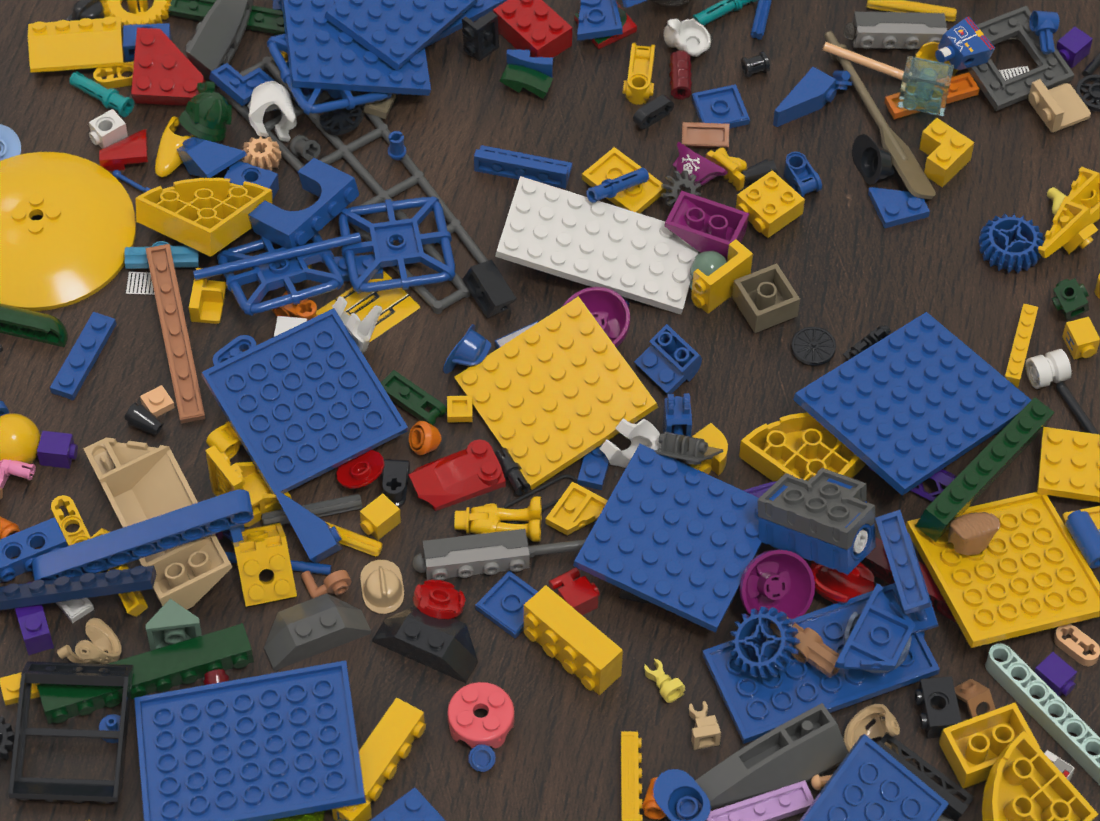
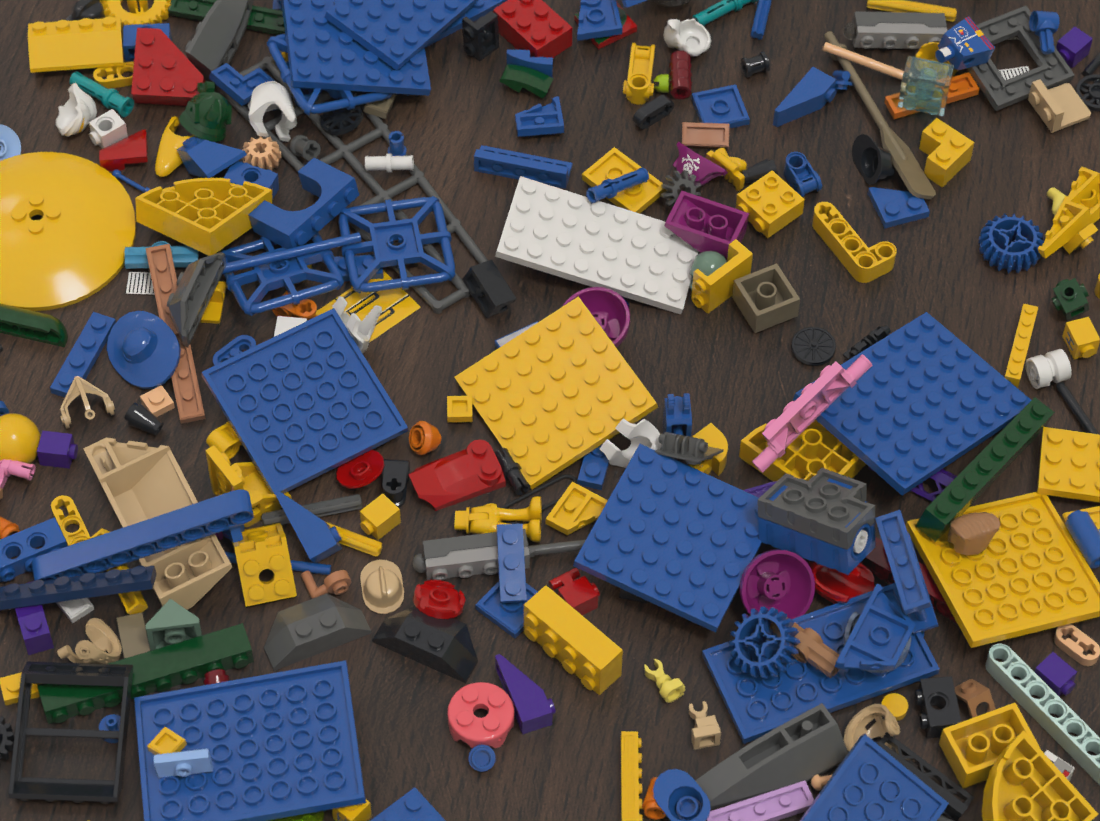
(76, 112): none -> white hair
(81, 387): none -> tan helmet
(133, 635): none -> dark tan tile
(143, 349): none -> blue hat
(166, 742): none -> yellow tile
(183, 763): none -> light blue plate
(194, 294): none -> dark grey wedge
(389, 163): none -> white pin
(389, 744): yellow brick -> none
(413, 398): dark green plate -> none
(469, 351): blue piece -> none
(511, 563): none -> plate
(529, 700): none -> dark purple slope
(540, 120): none -> blue wing
(663, 86): none -> lime hinge
(669, 360): blue brick -> none
(807, 408): none -> bright pink plate
(861, 262): none -> yellow beam
(896, 705): none -> yellow tile

